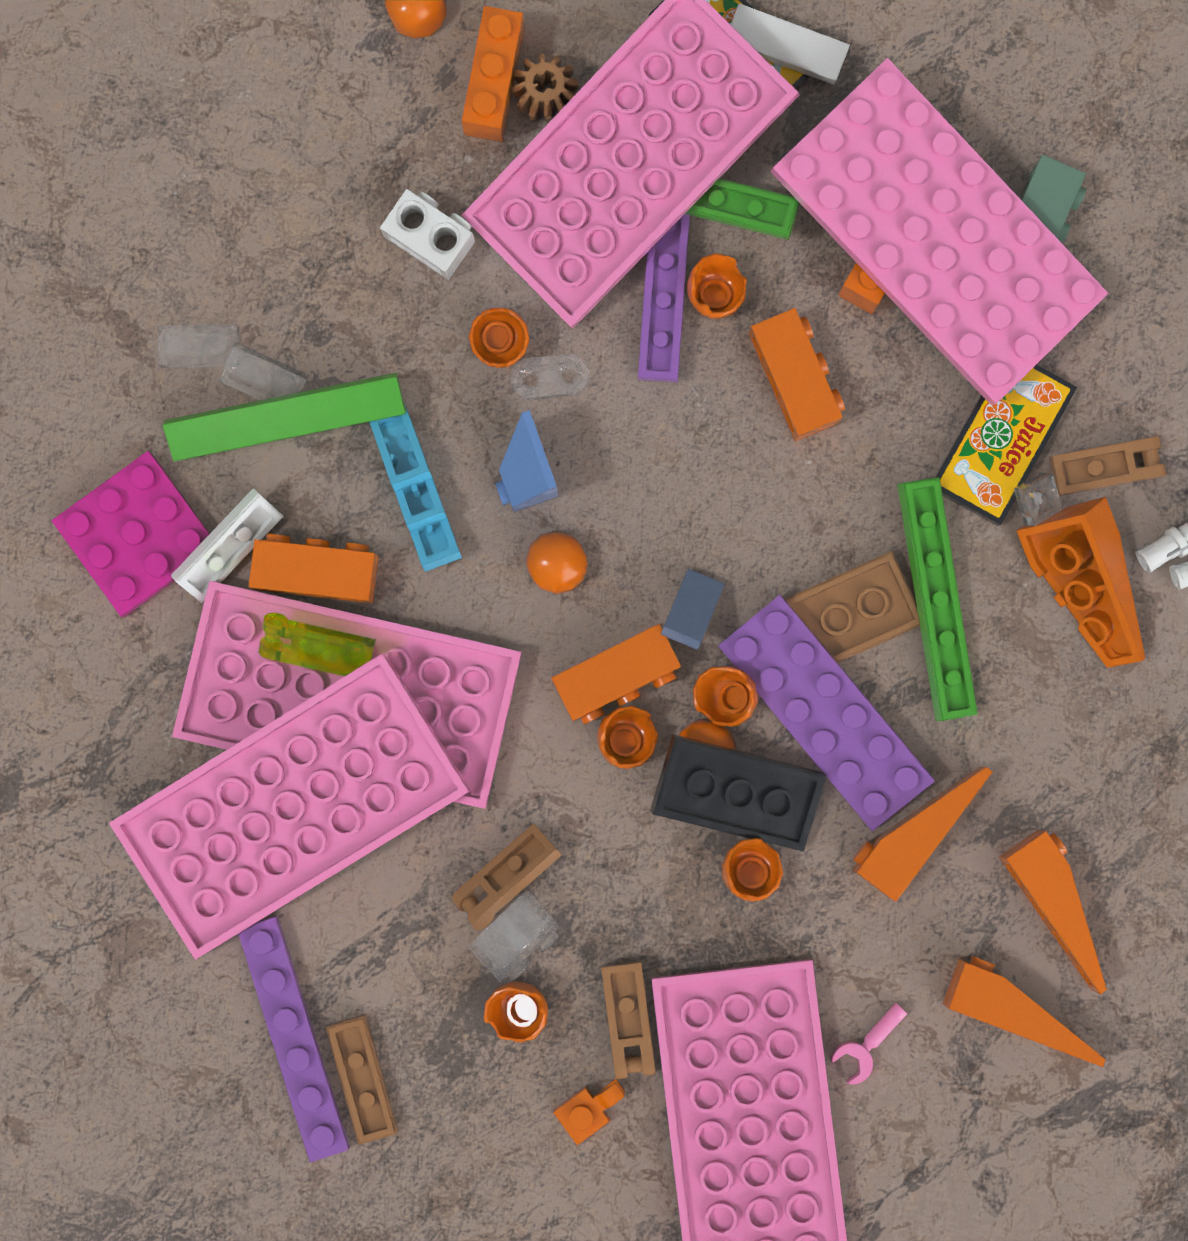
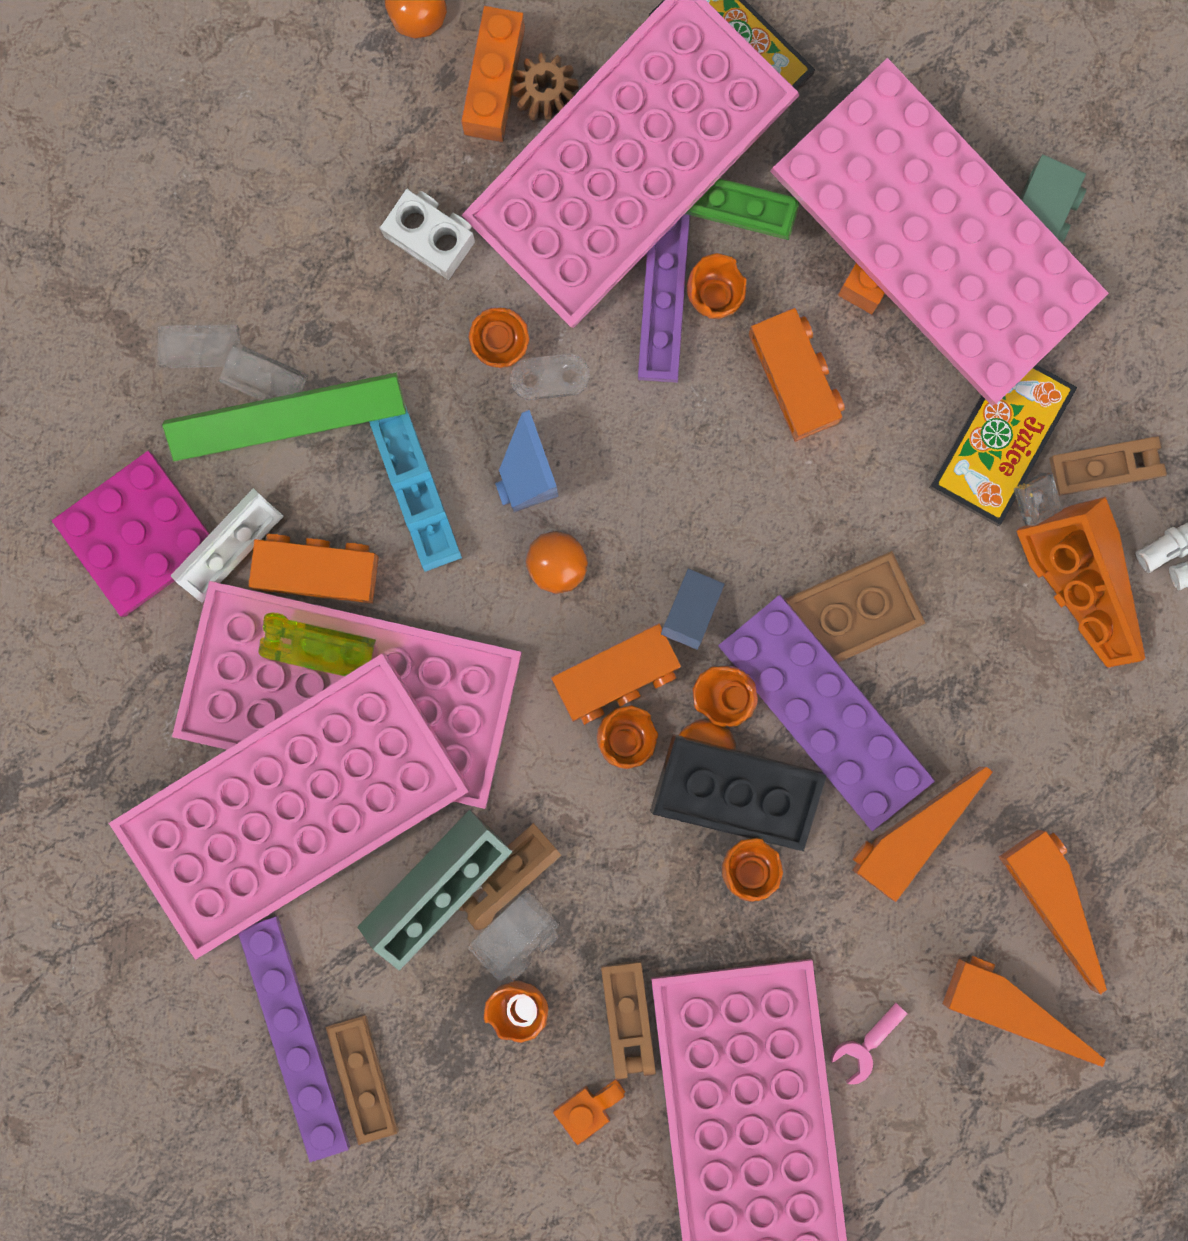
(434, 890): none -> sand green brick
(791, 44): white tile -> none
(937, 599): bright green tile -> none

